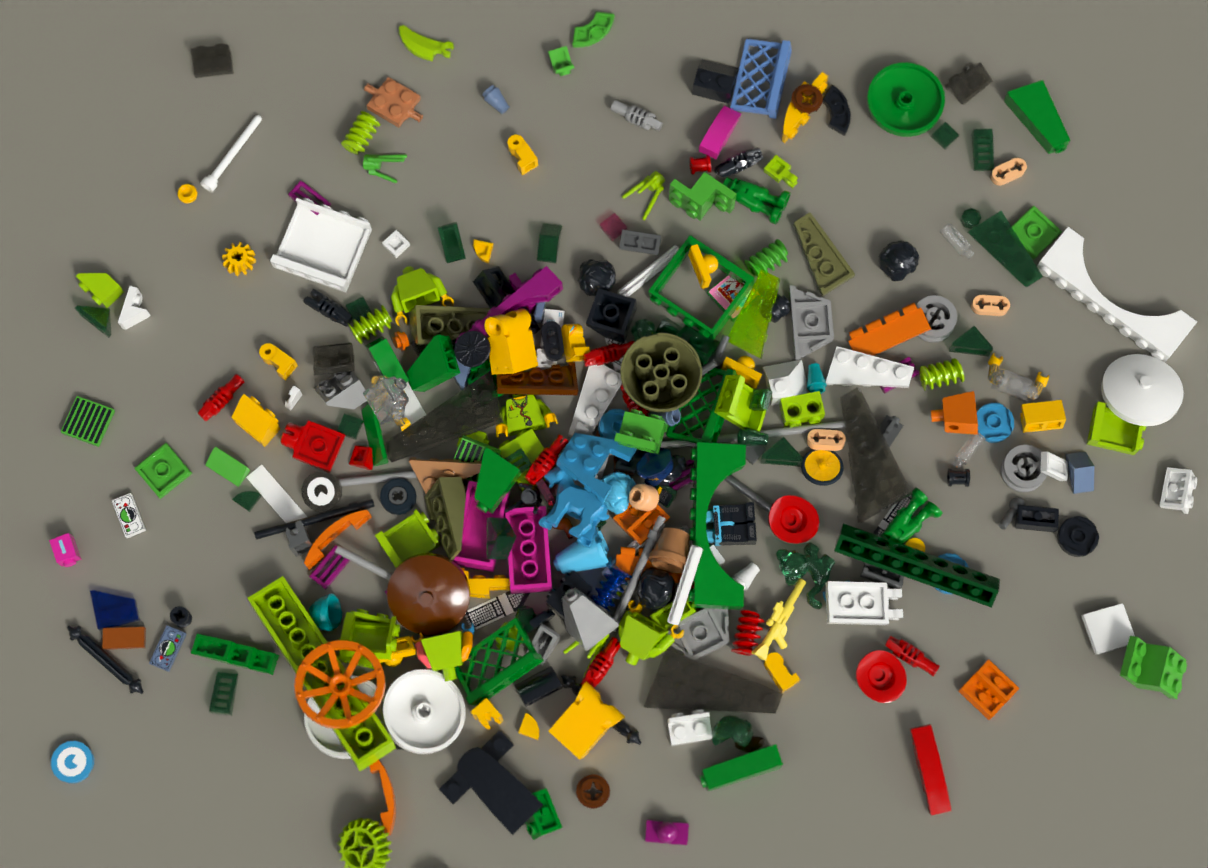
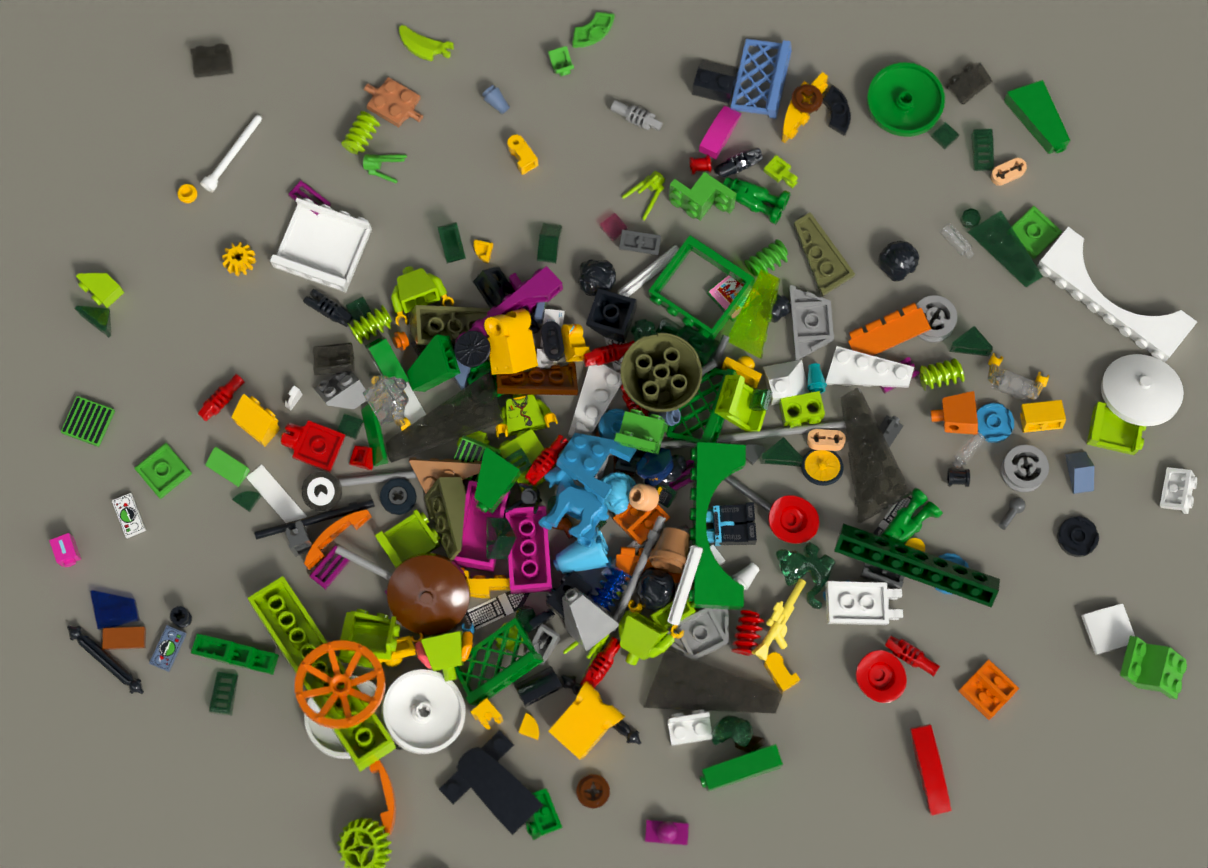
(72, 762): dark azure tile -> none
(130, 312): white slope -> none
(274, 356): yellow leg -> none
(326, 612): teal hat -> none
(396, 244): white tile -> none
(546, 492): clear pink tile -> none
(702, 265): yellow tile -> none
(751, 437): clear green cone -> none
(990, 300): light nougat beam -> none
(1037, 518): black slope -> none
(1054, 466): white tile -> none

